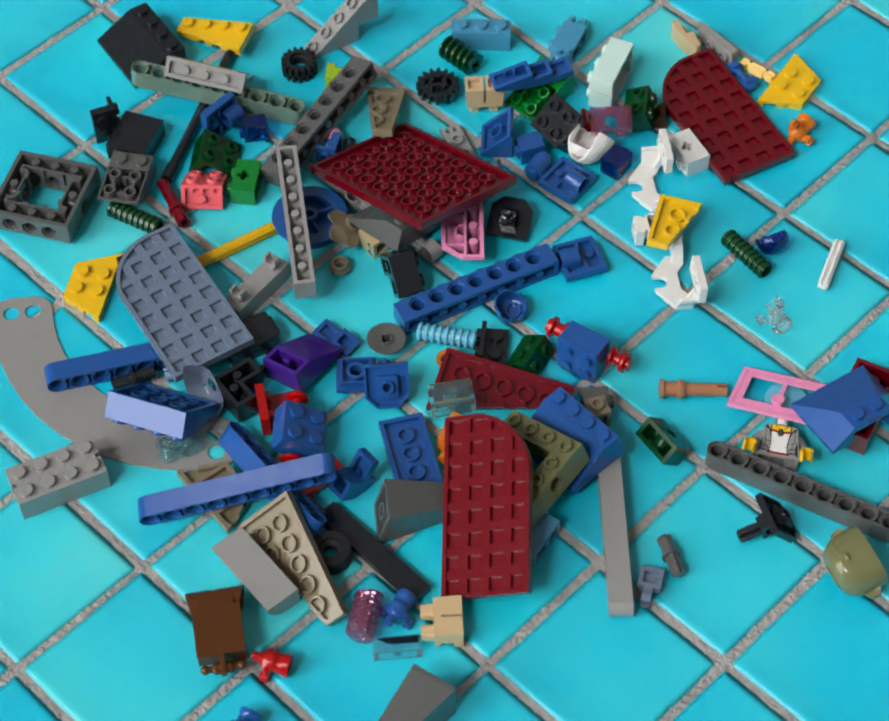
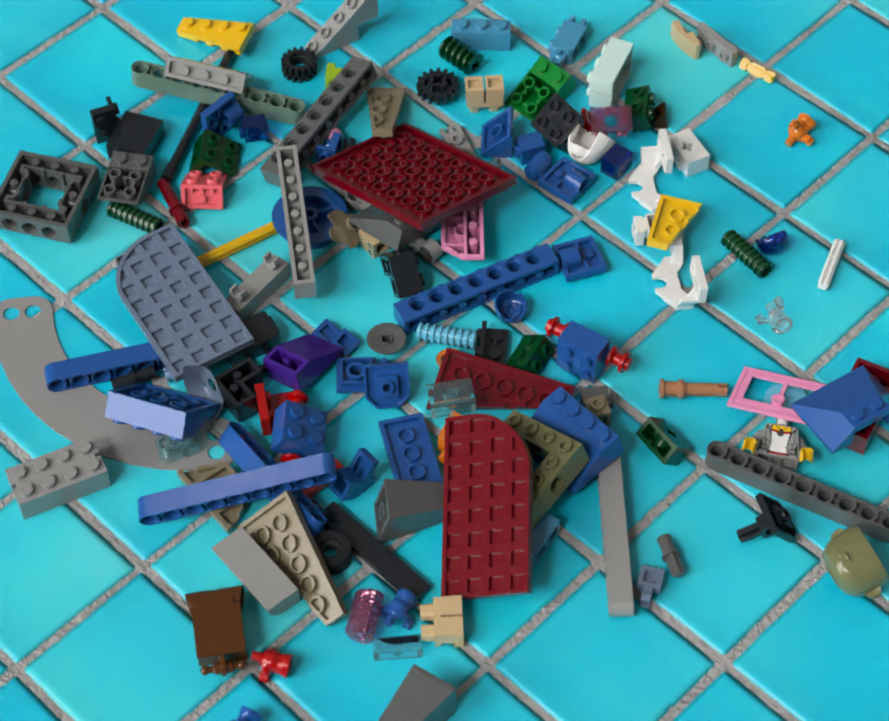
(92, 285): yellow wing -> none
(140, 37): black slope -> none
(245, 182): green brick -> none
(340, 266): dark tan plate -> none
(510, 219): black piece -> none
(527, 76): blue slope -> none
(723, 117): dark red plate -> none
(748, 84): blue bar -> none
(791, 86): yellow wing -> none

